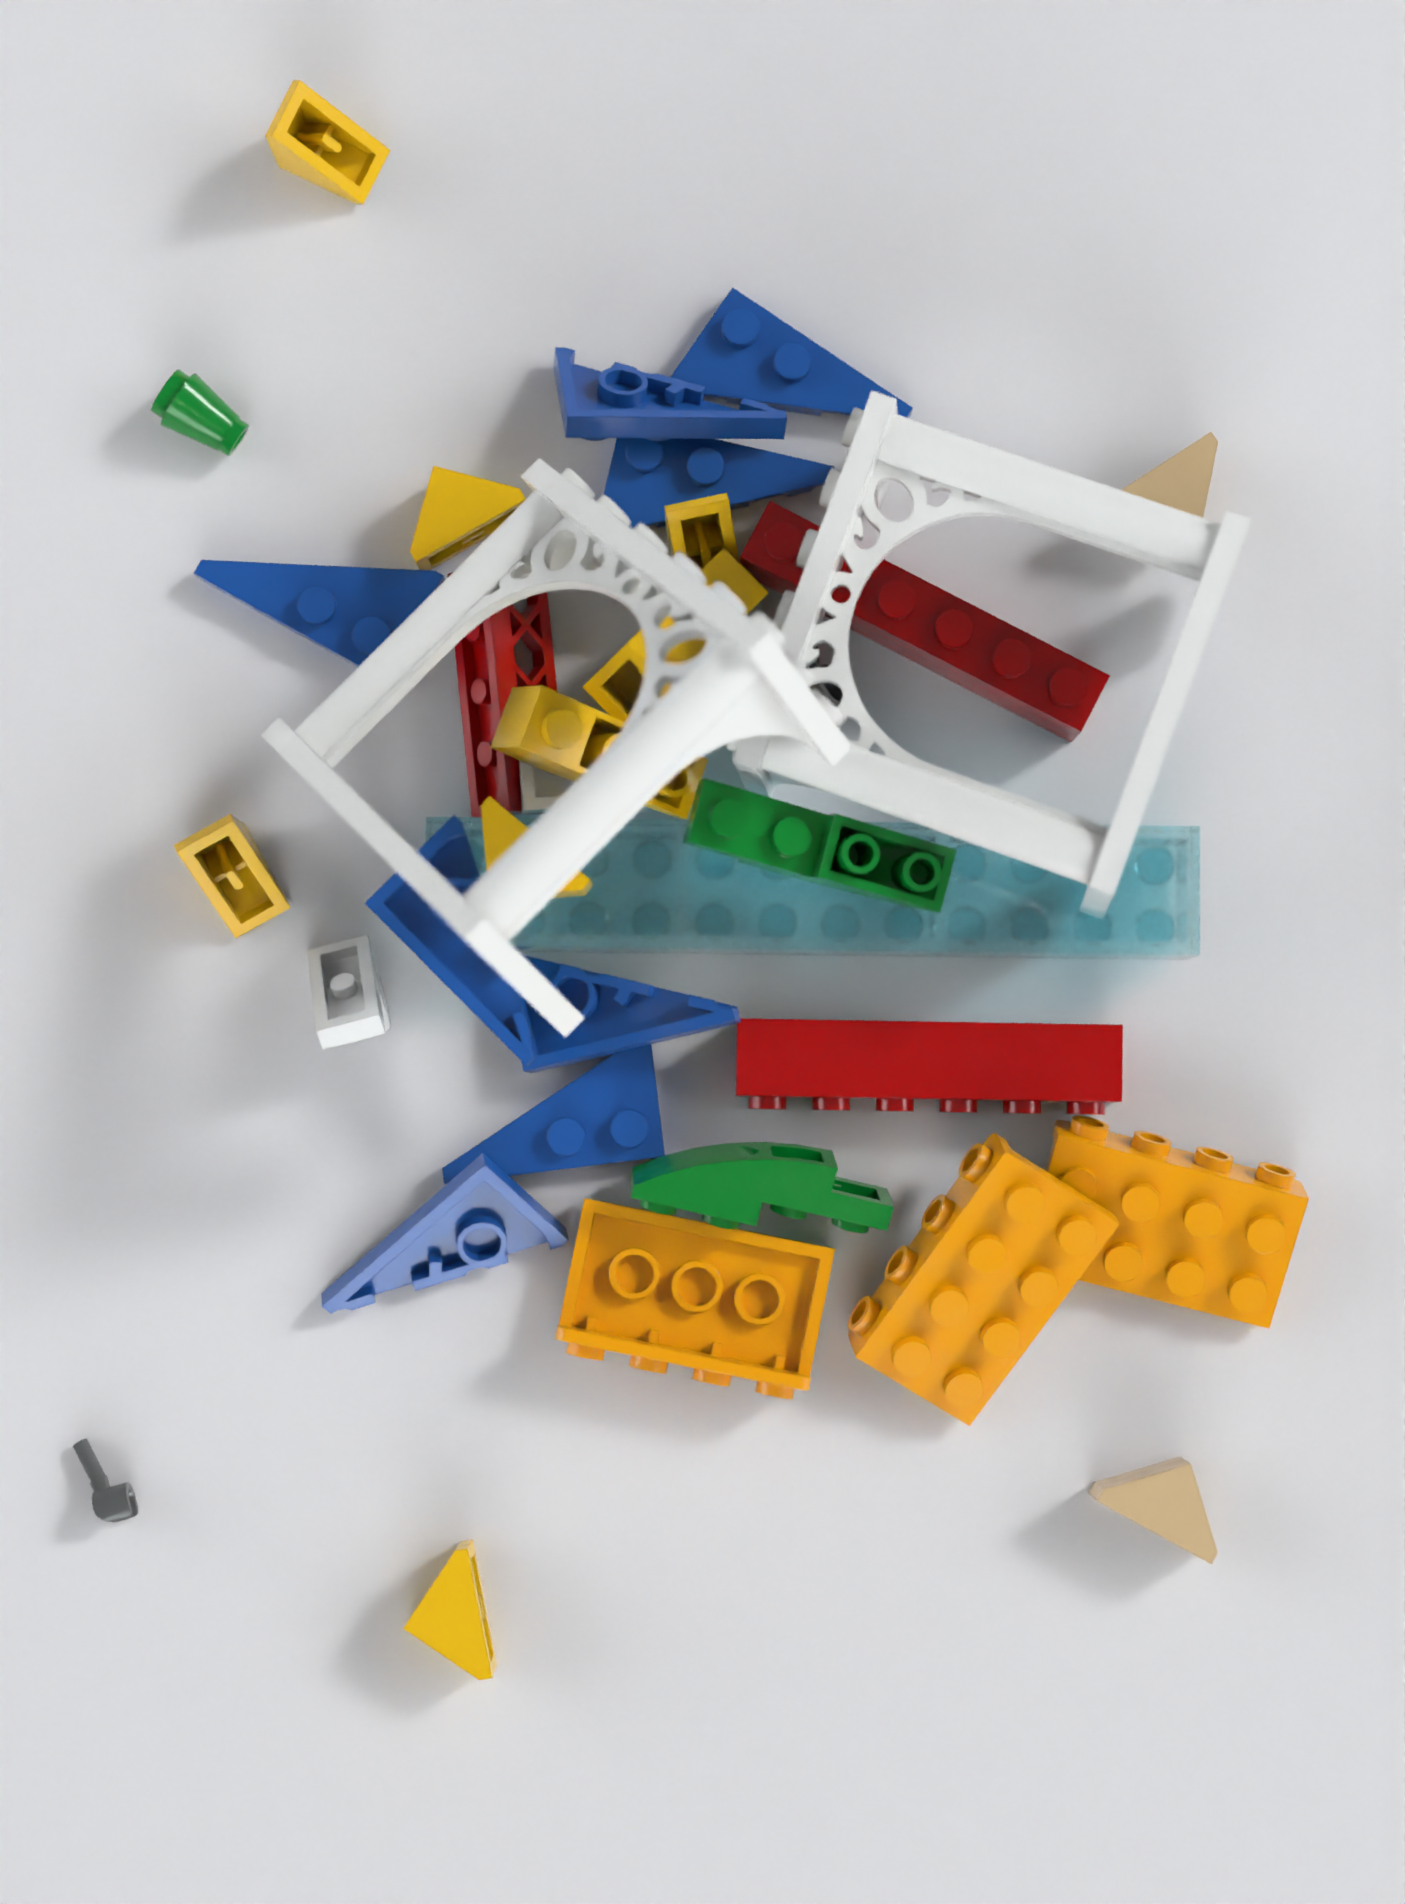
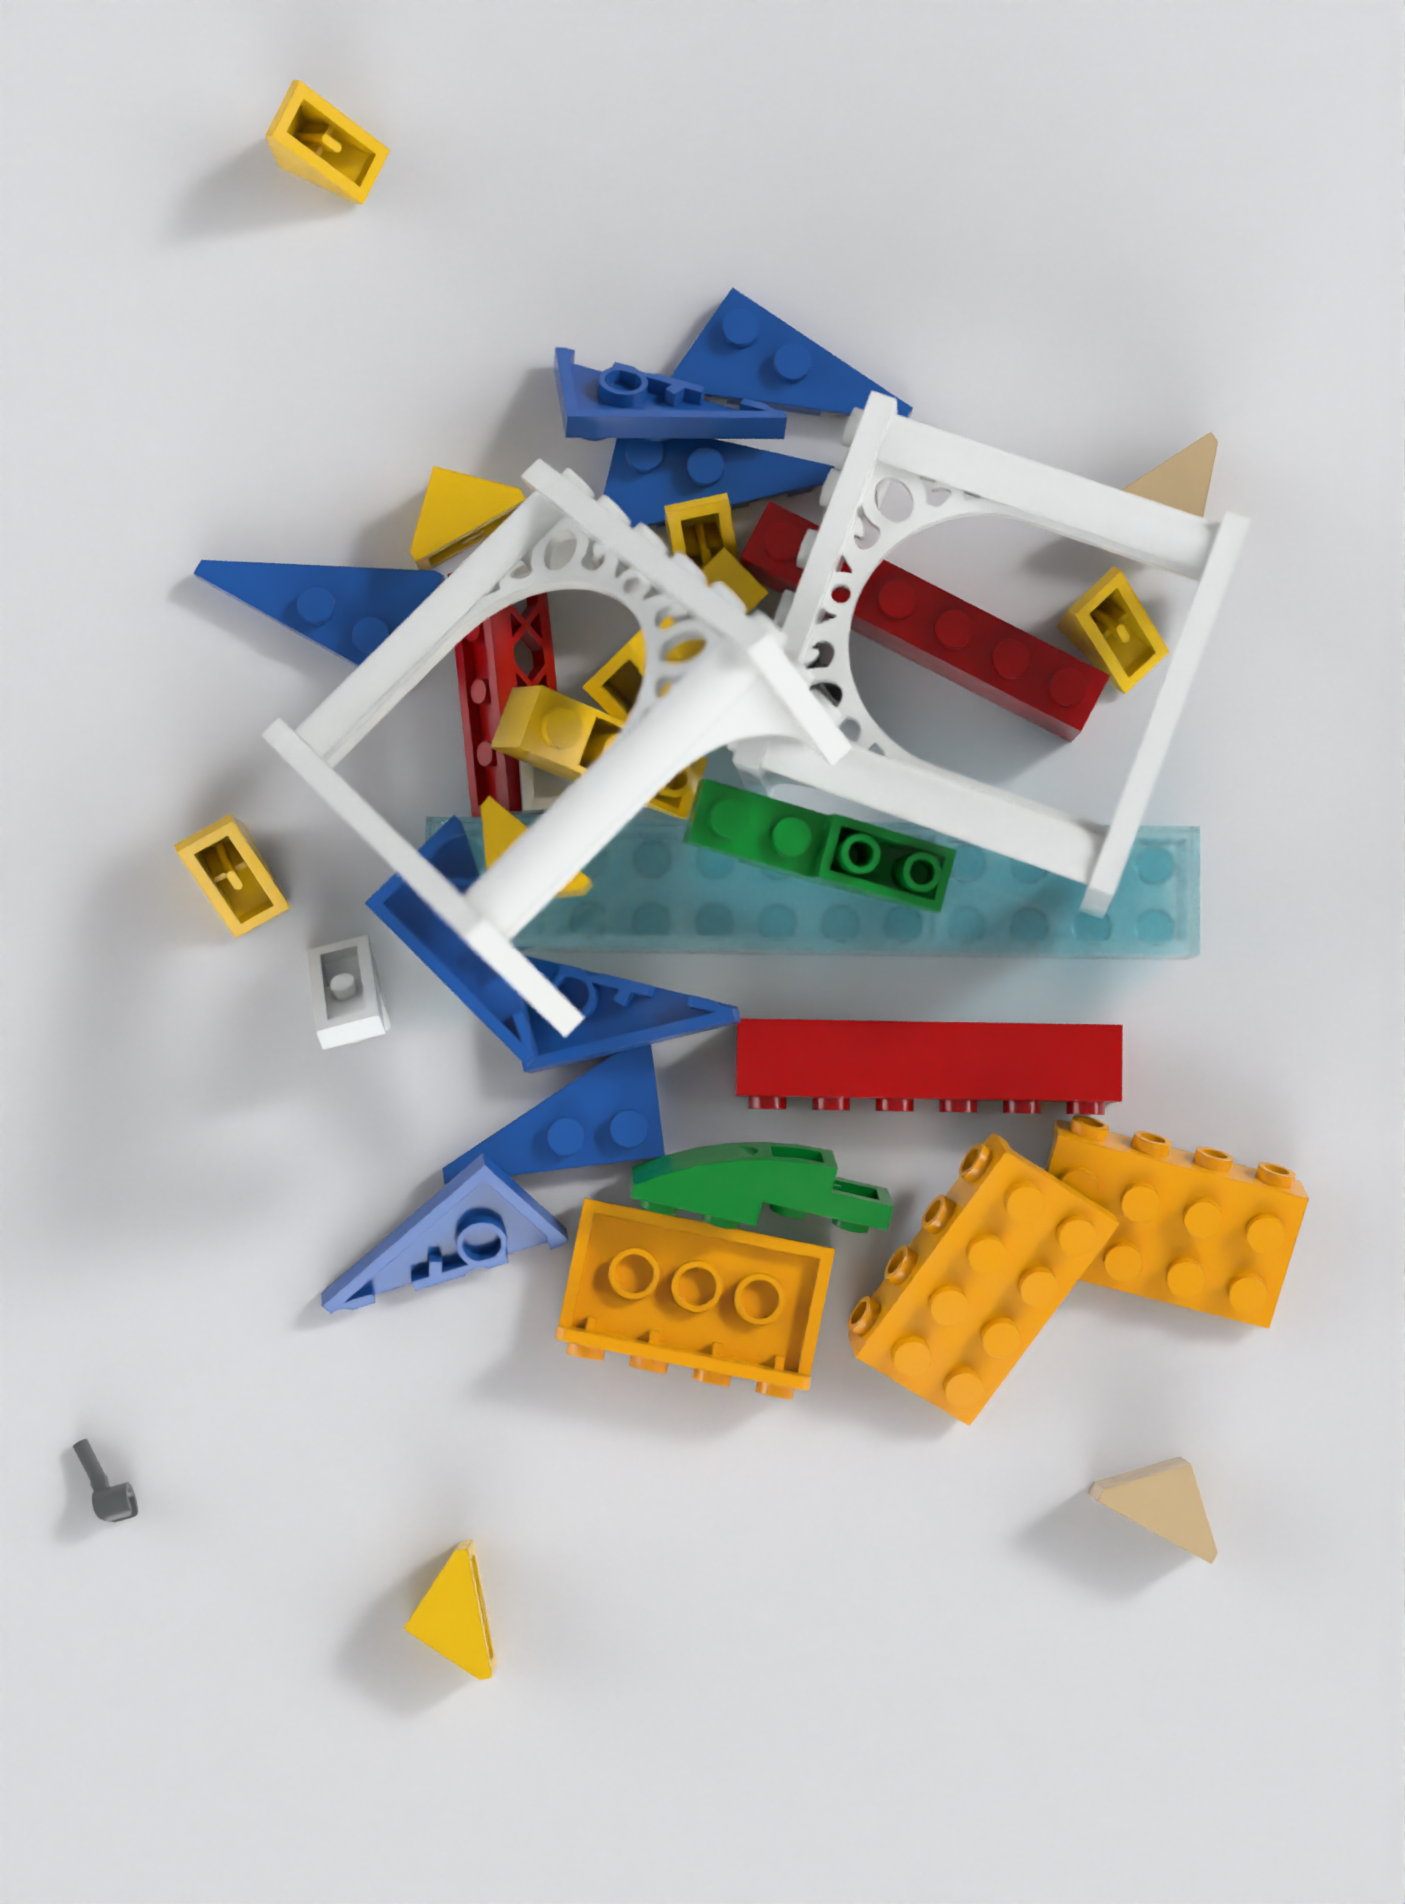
(198, 413): green cone -> none
(1114, 631): none -> yellow slope

